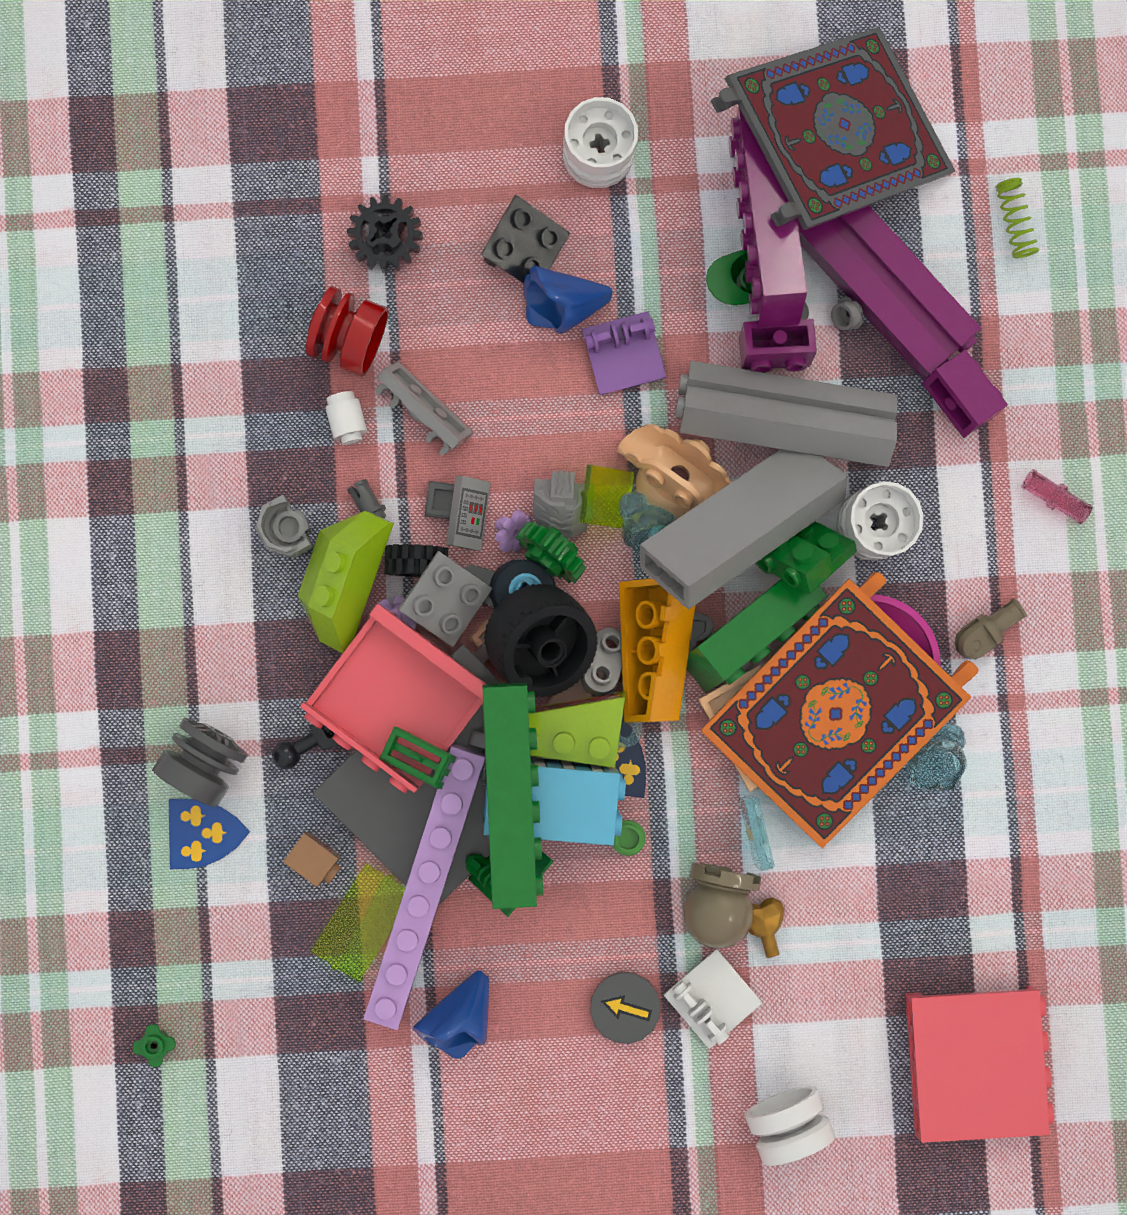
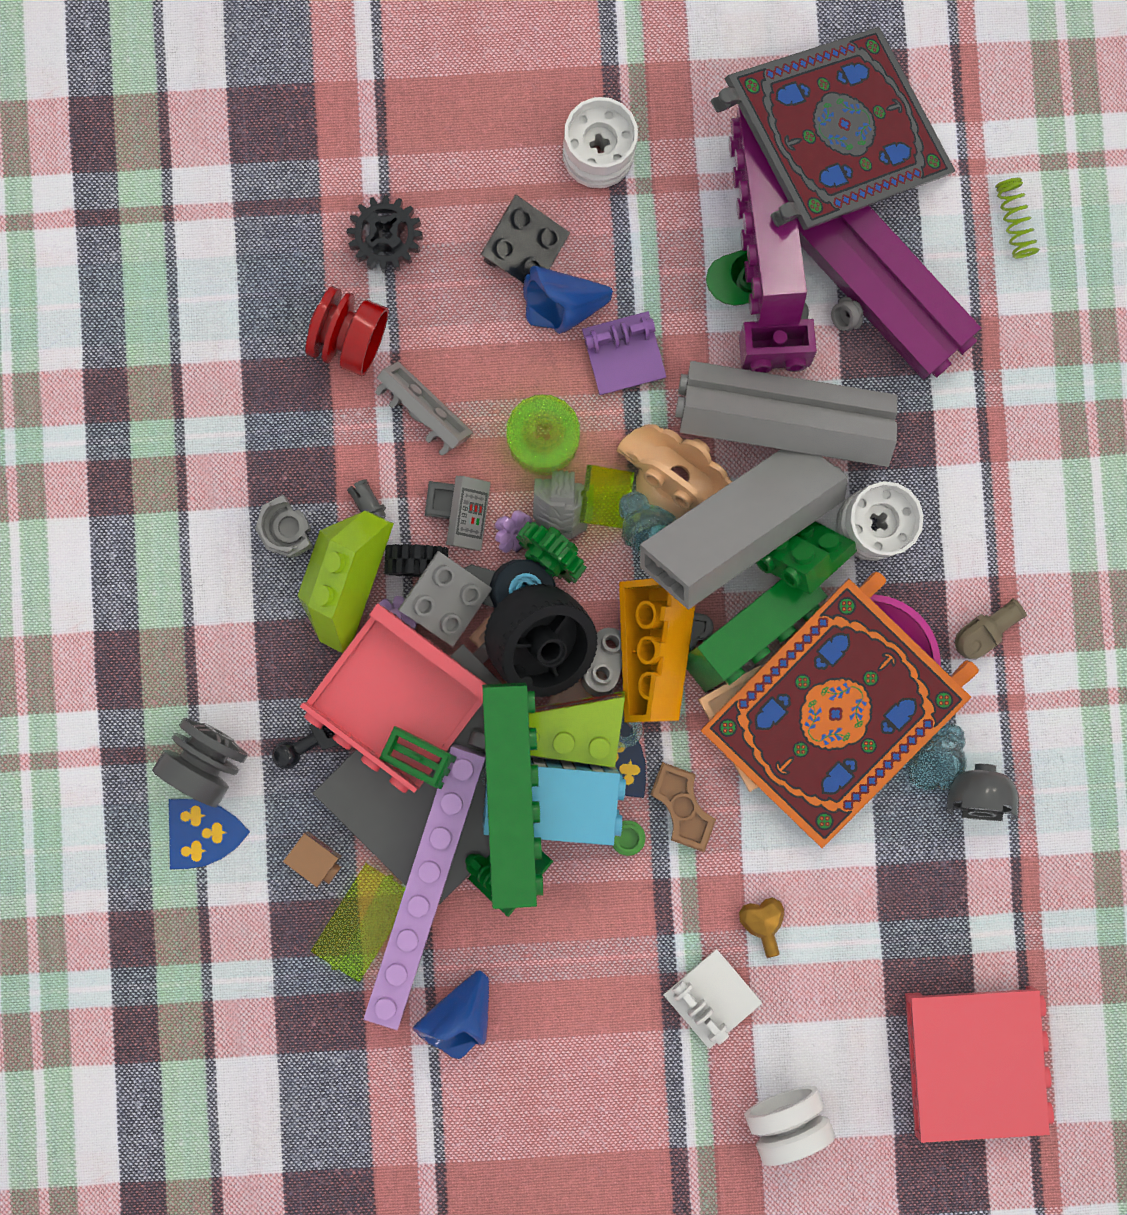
(164, 1044): green plate -> none
(345, 418): white brick -> none
(538, 454): none -> clear neon green wheel
(625, 1007): dark grey tile -> none
(690, 823): none -> medium nougat tile
(719, 906): dark tan tile -> none
(756, 832): clear light blue tile -> none
(964, 393): magenta brick -> none
(983, 794): none -> dark grey cylinder
(1057, 496): clear pink pin -> none

